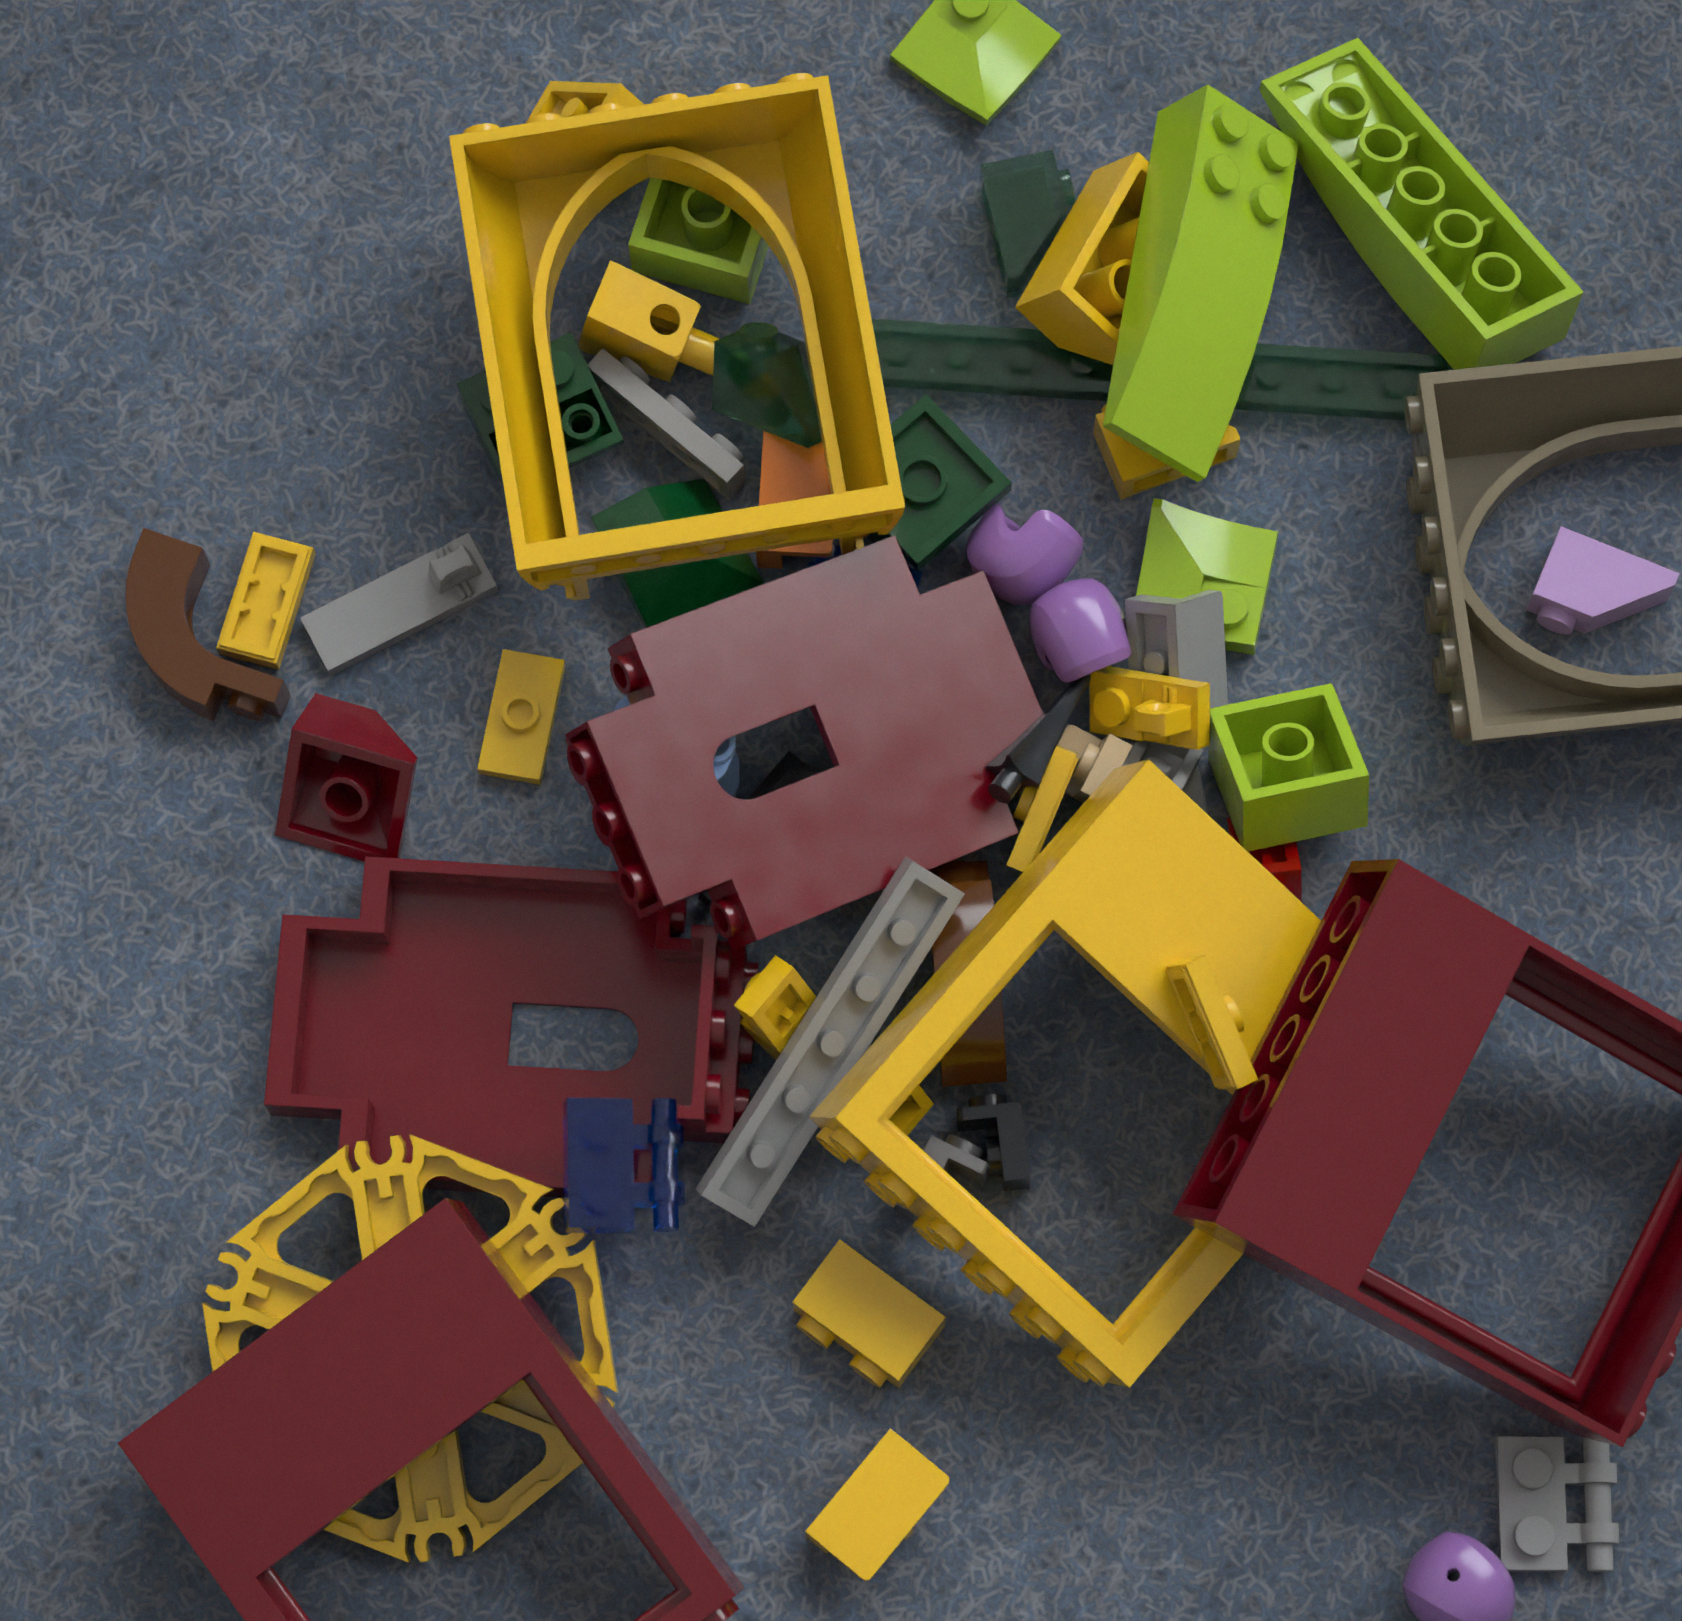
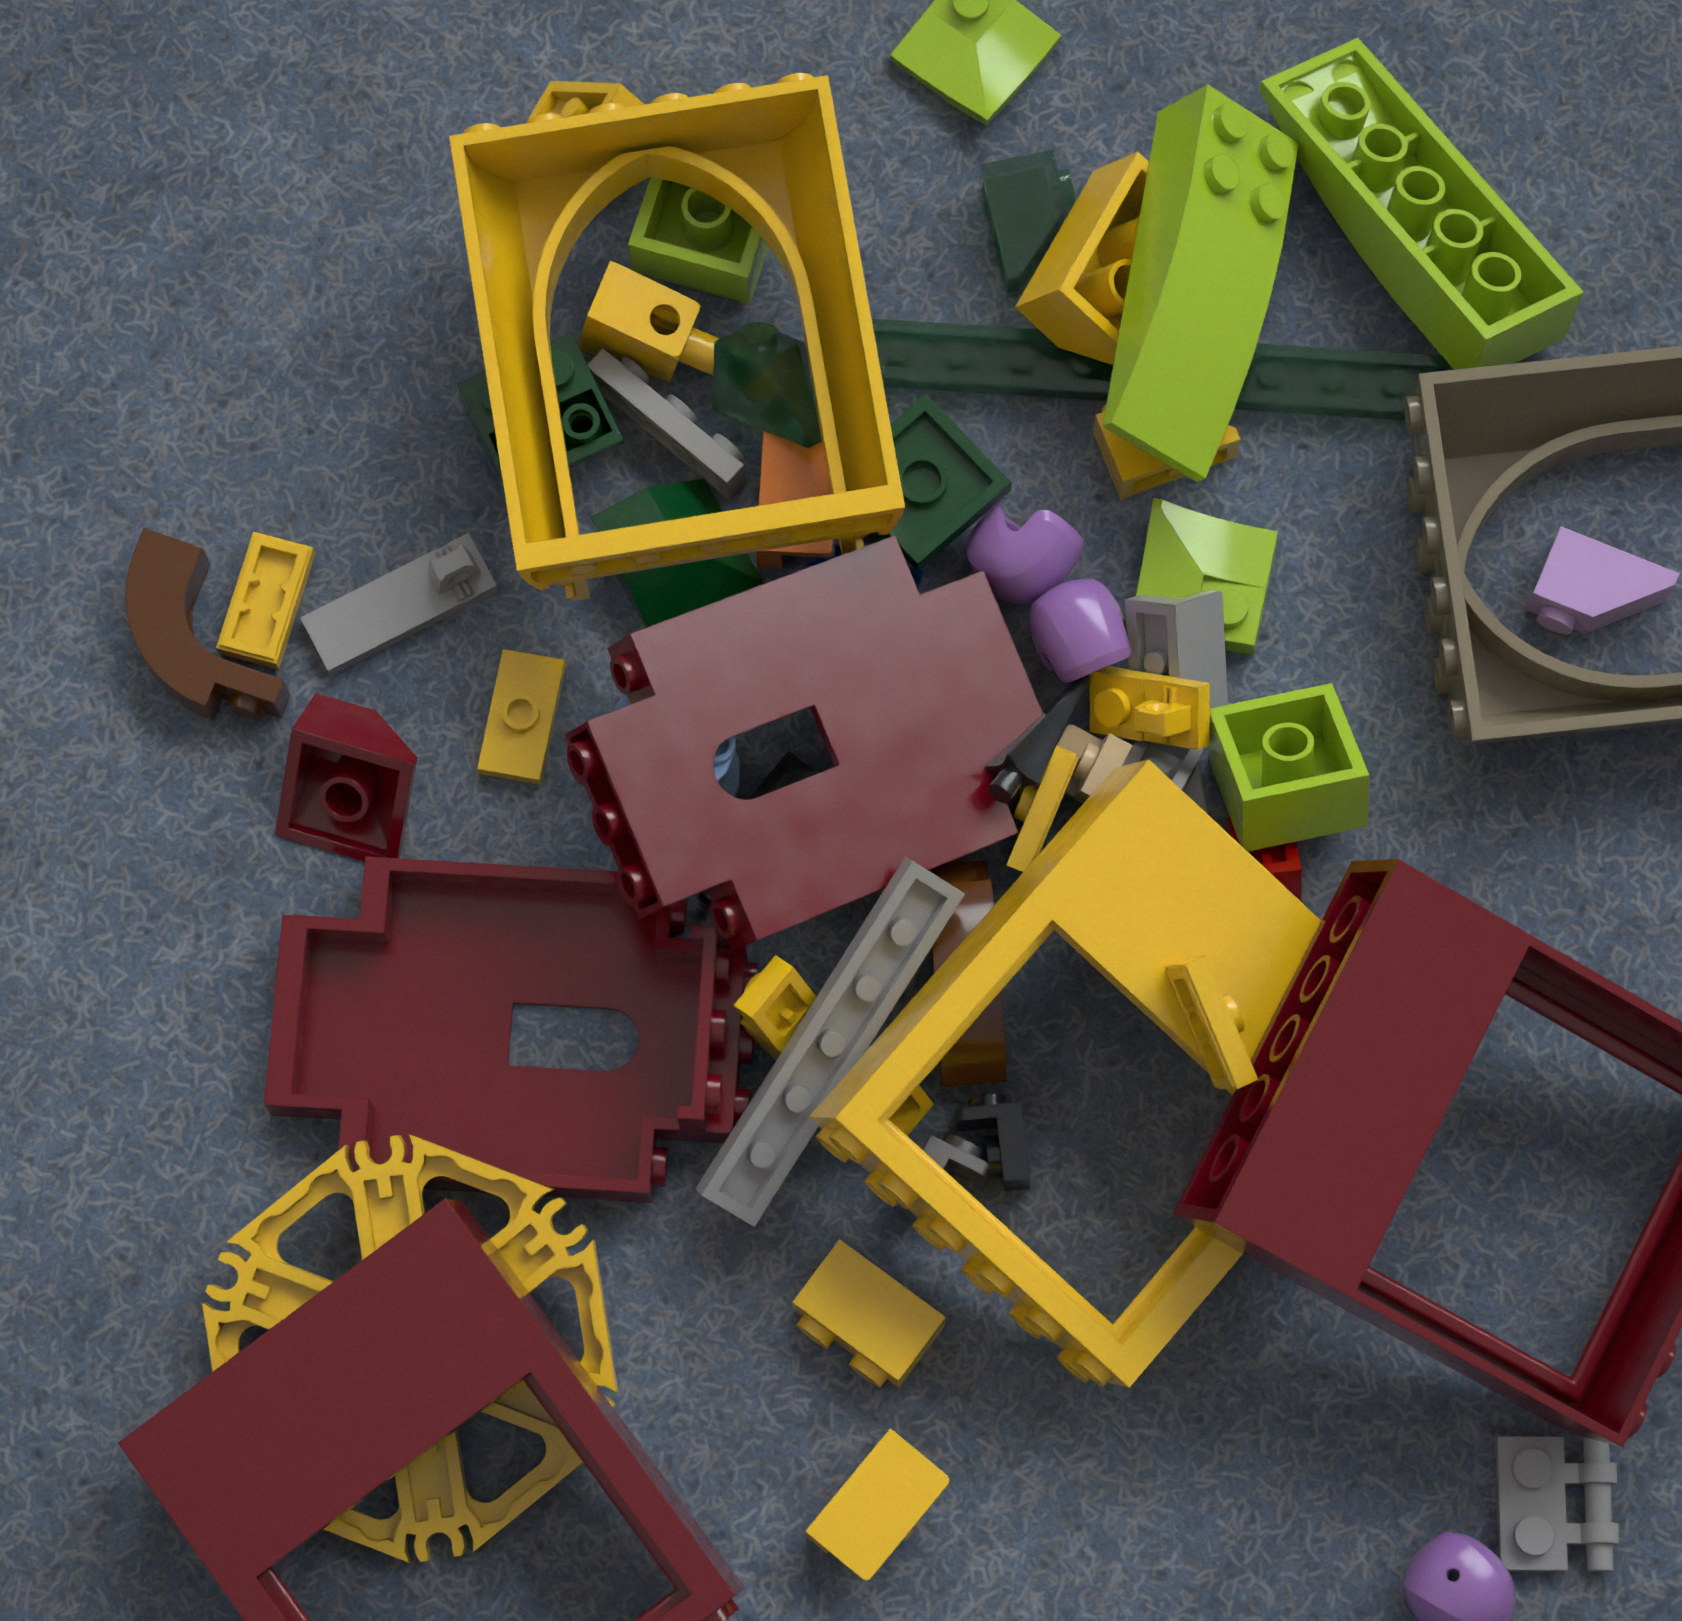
(601, 1165): clear blue plate -> none

